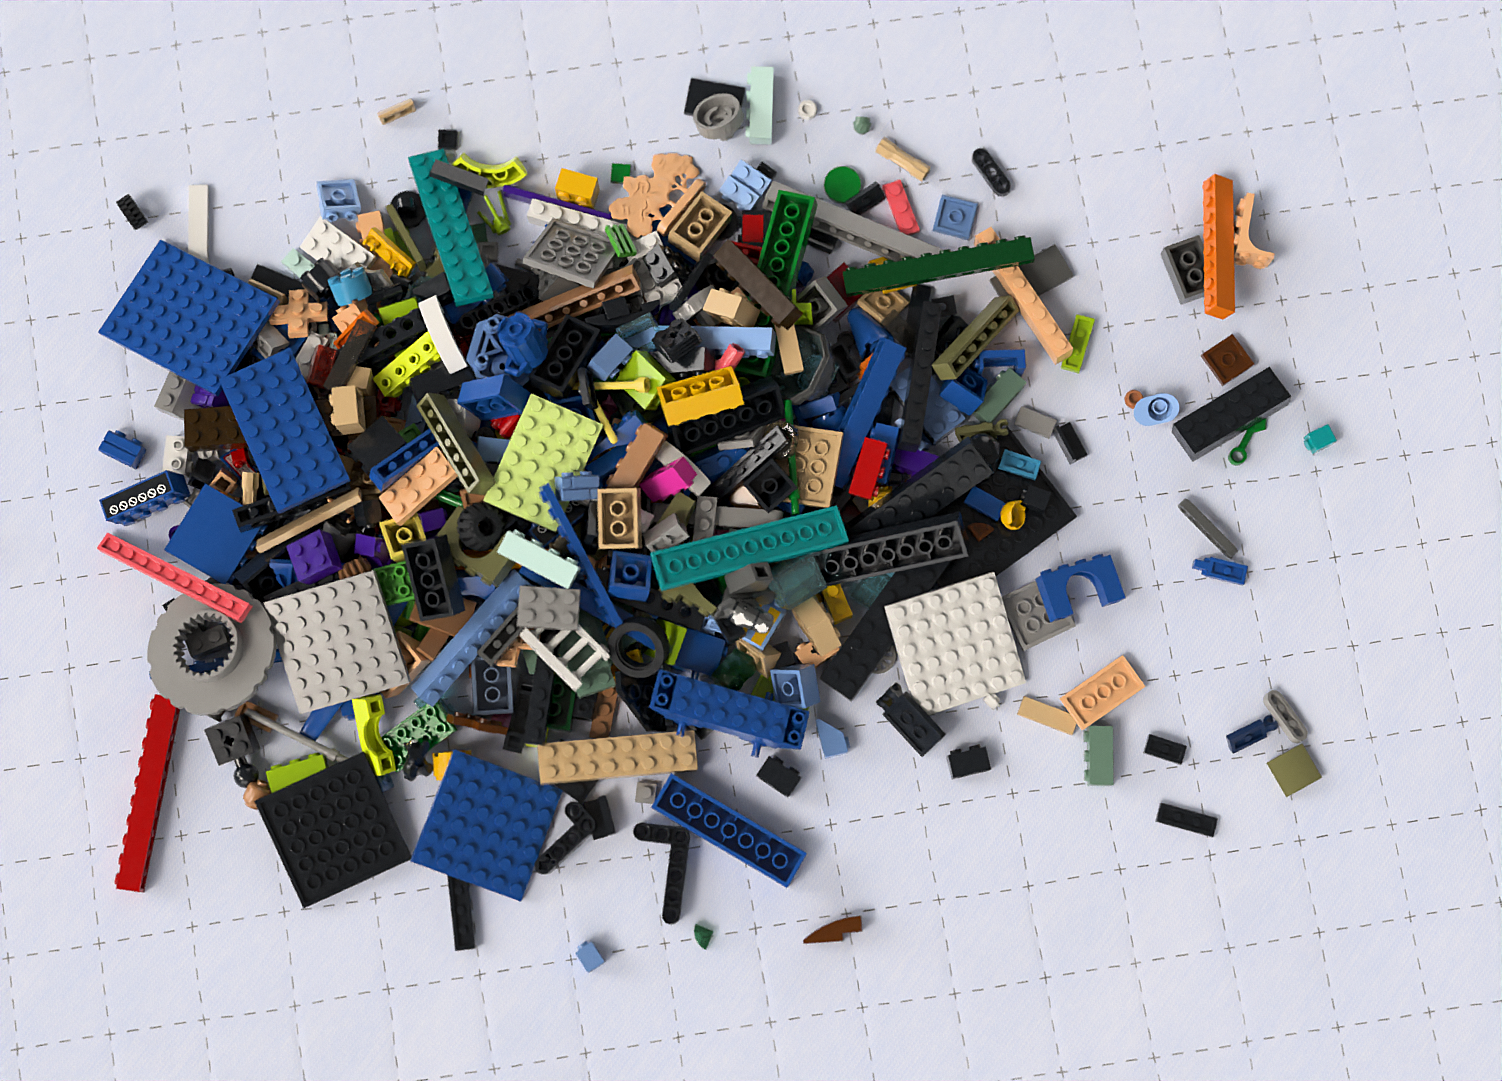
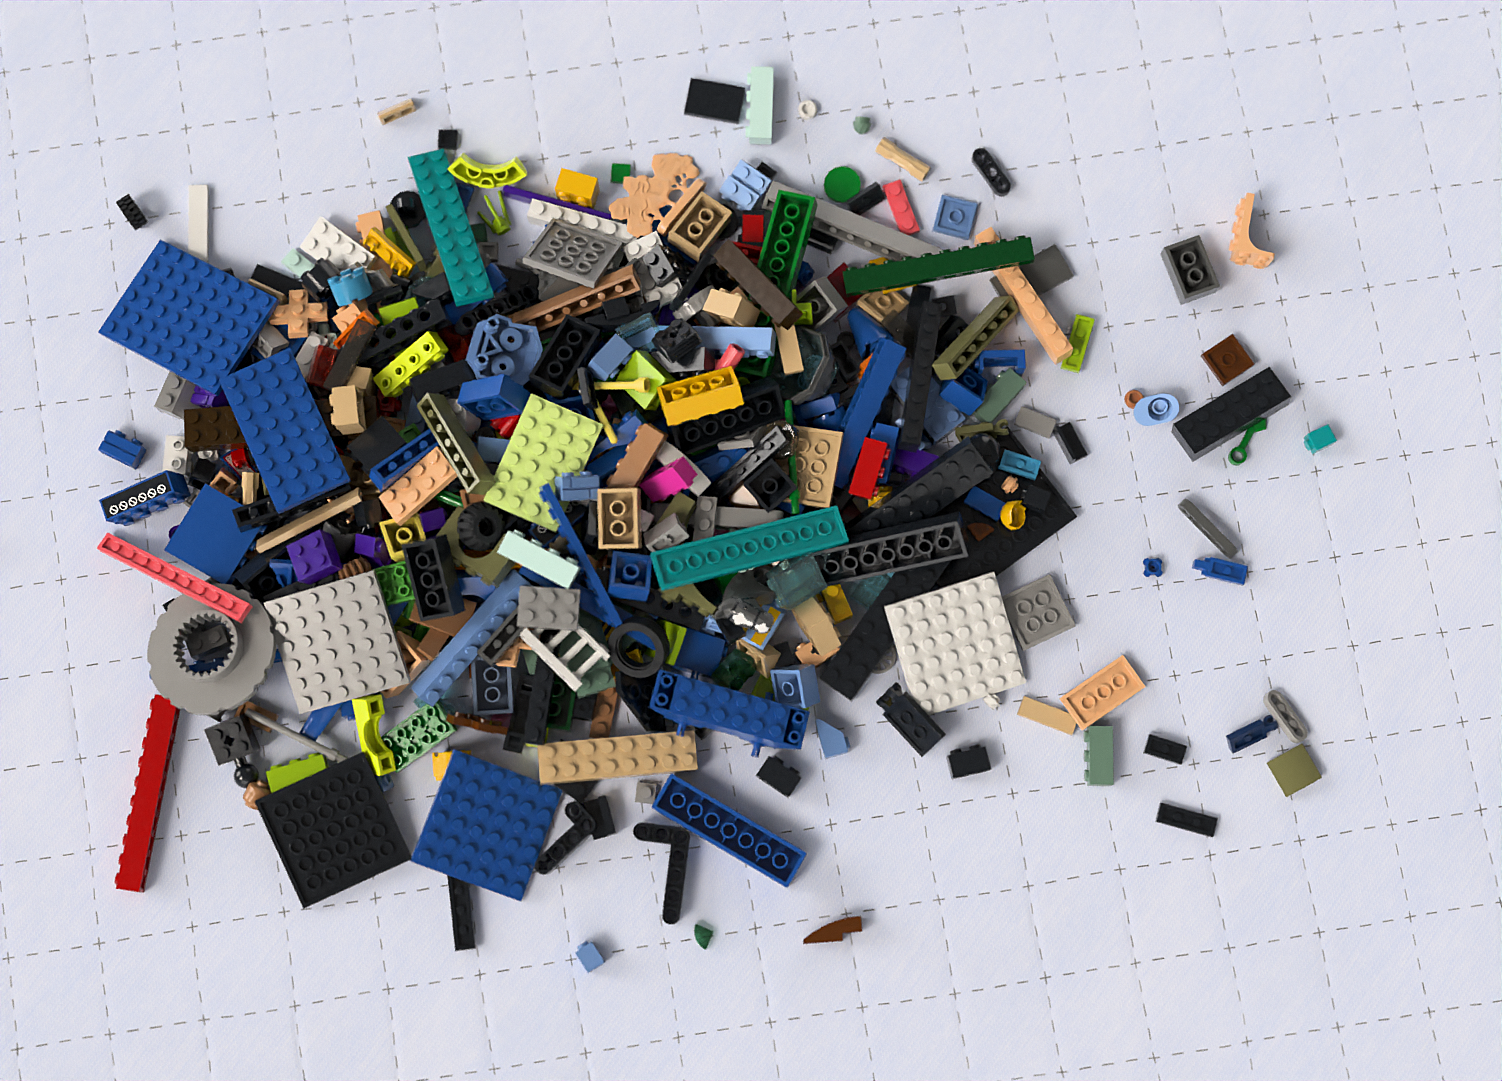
(338, 200): light blue plate -> none
(416, 760): black animal -> none
(442, 335): white slope -> none
(459, 177): black tile -> none
(523, 343): blue container -> none
(623, 240): bright green tile -> none
(725, 117): light grey piece -> none
(749, 578): dark grey slope -> none
(1010, 484): none -> light nougat plate
(1098, 570): blue arch -> none
(1157, 567): none -> blue plate
(1218, 247): orange brick -> none

